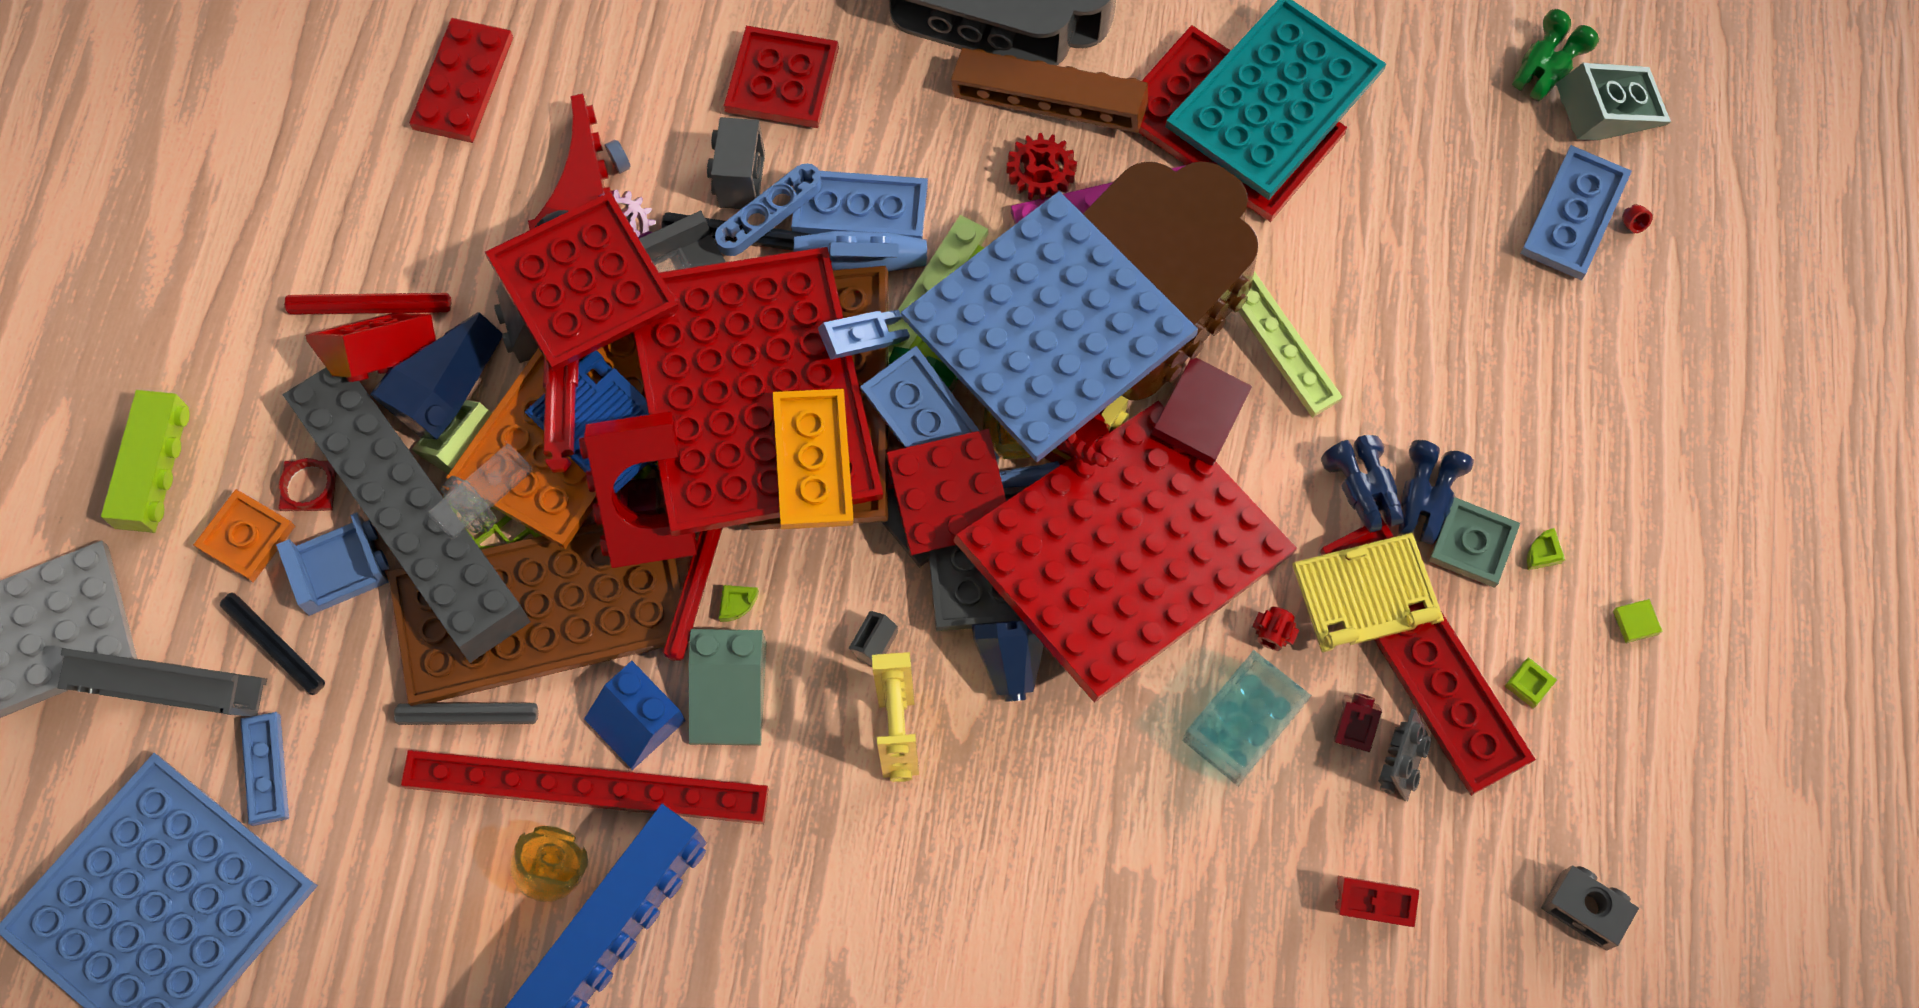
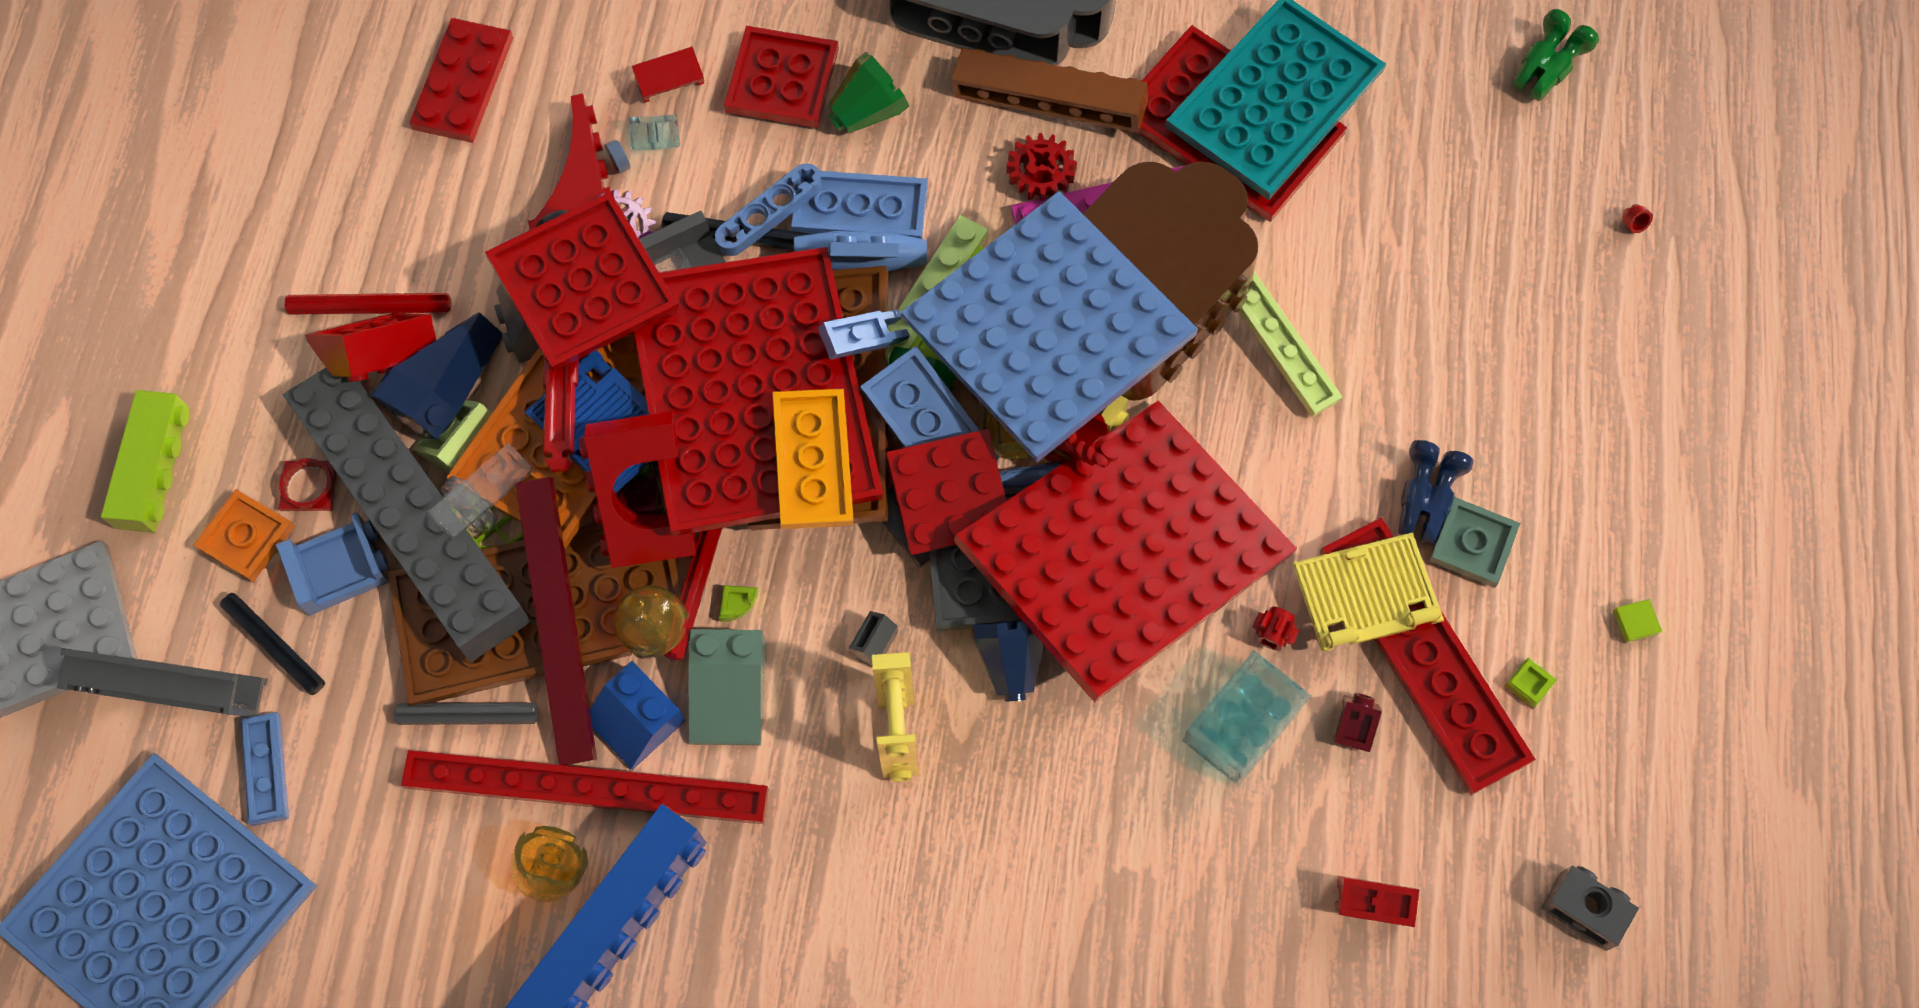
(556, 621): none -> dark red tile
(650, 621): none -> clear yellow cylinder
(654, 132): none -> clear light blue panel
(667, 73): none -> red hinge
(736, 162): dark grey brick -> none
(865, 96): none -> green cone
(1202, 410): dark red tile -> none
(1369, 491): dark blue piece -> none
(1408, 745): dark grey hinge -> none
(1545, 551): lime tile -> none
(1576, 212): medium blue plate -> none
(1611, 100): sand green slope -> none

